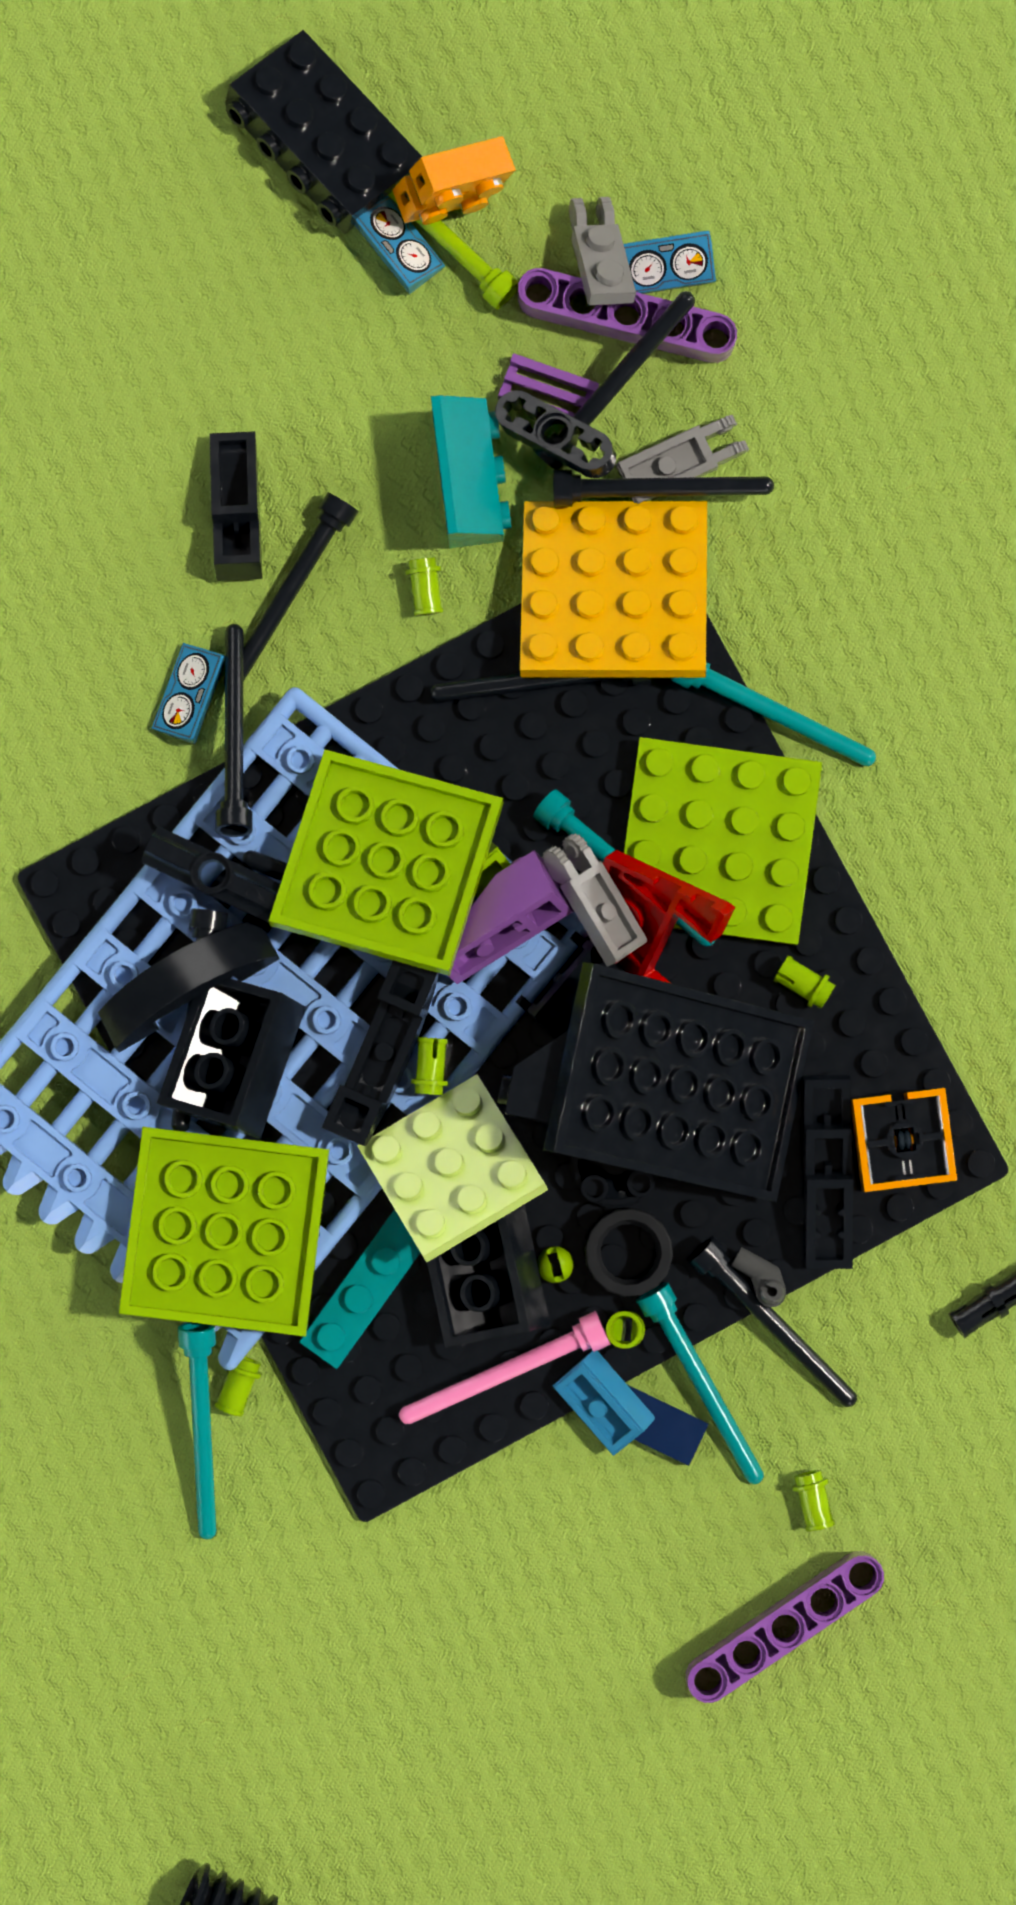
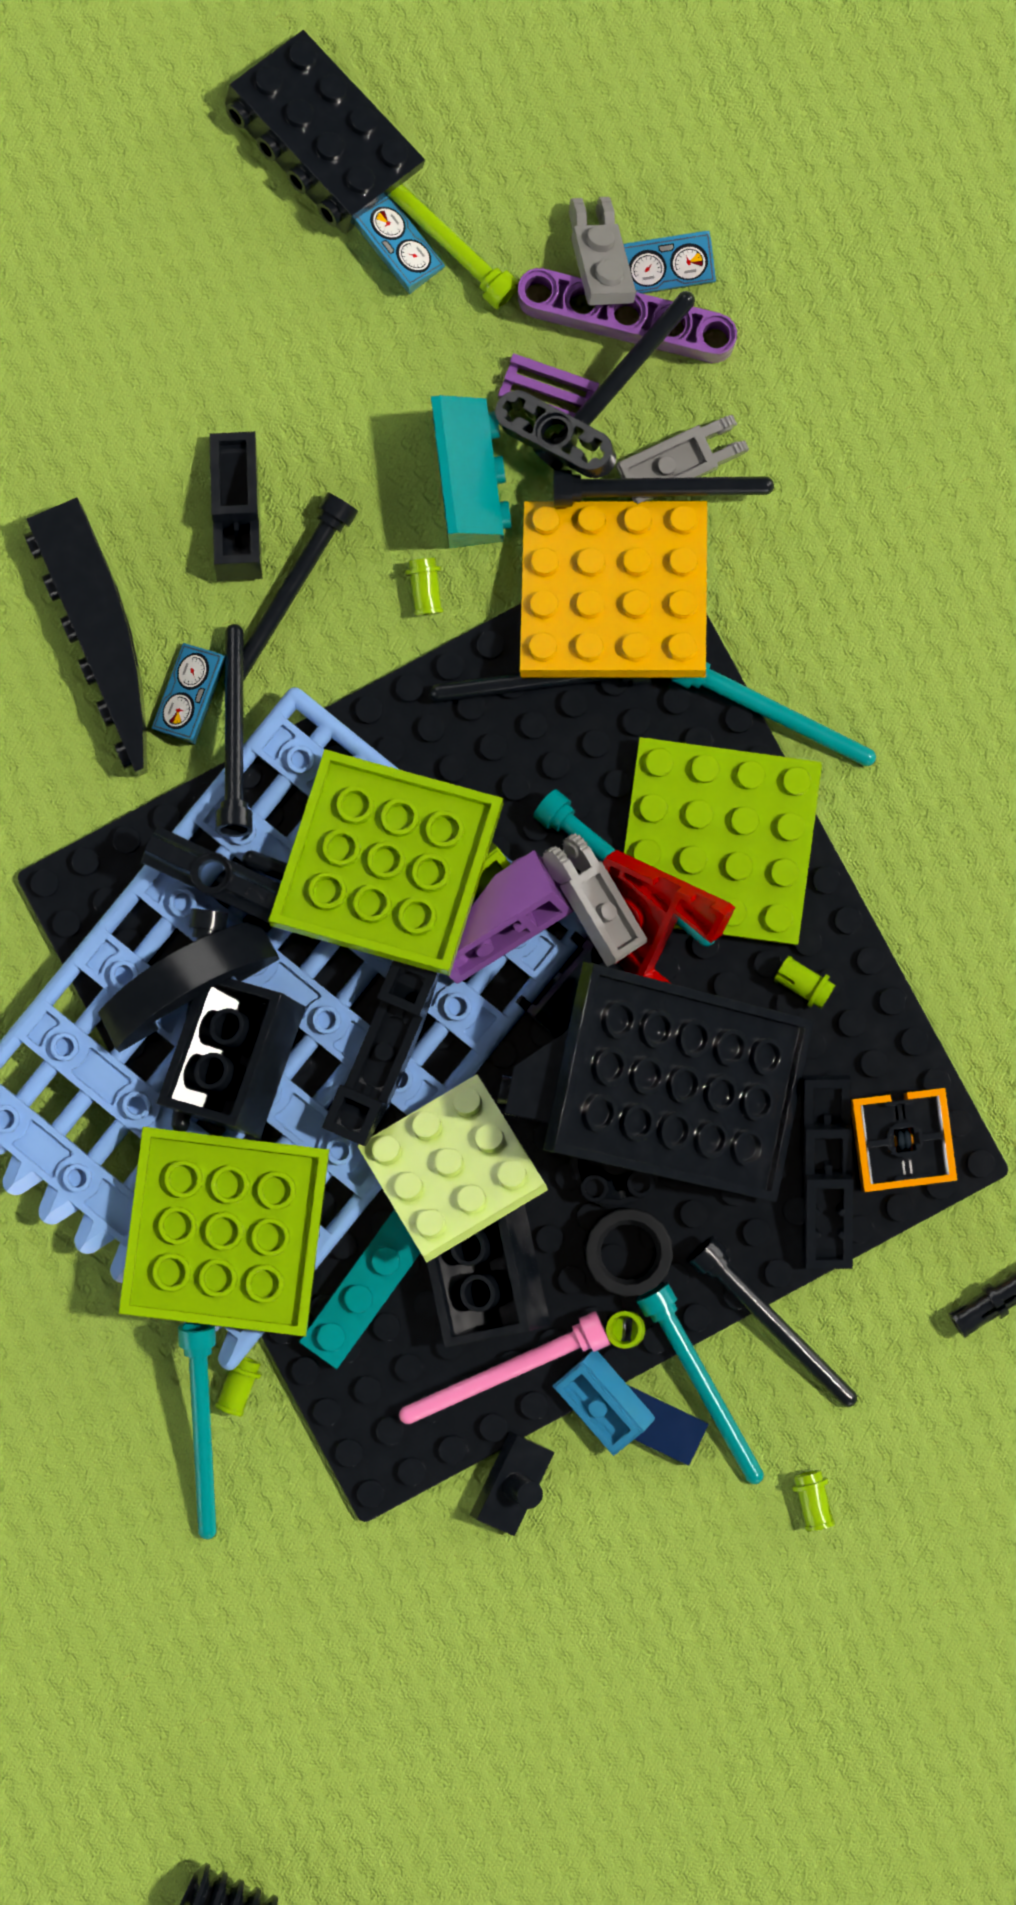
(96, 619): none -> black slope
(430, 1066): lime pin -> none
(454, 181): light orange piece -> none
(512, 1484): none -> black tile
(545, 1267): lime hinge -> none
(764, 1277): dark grey arm -> none
(774, 1648): medium lavender beam -> none

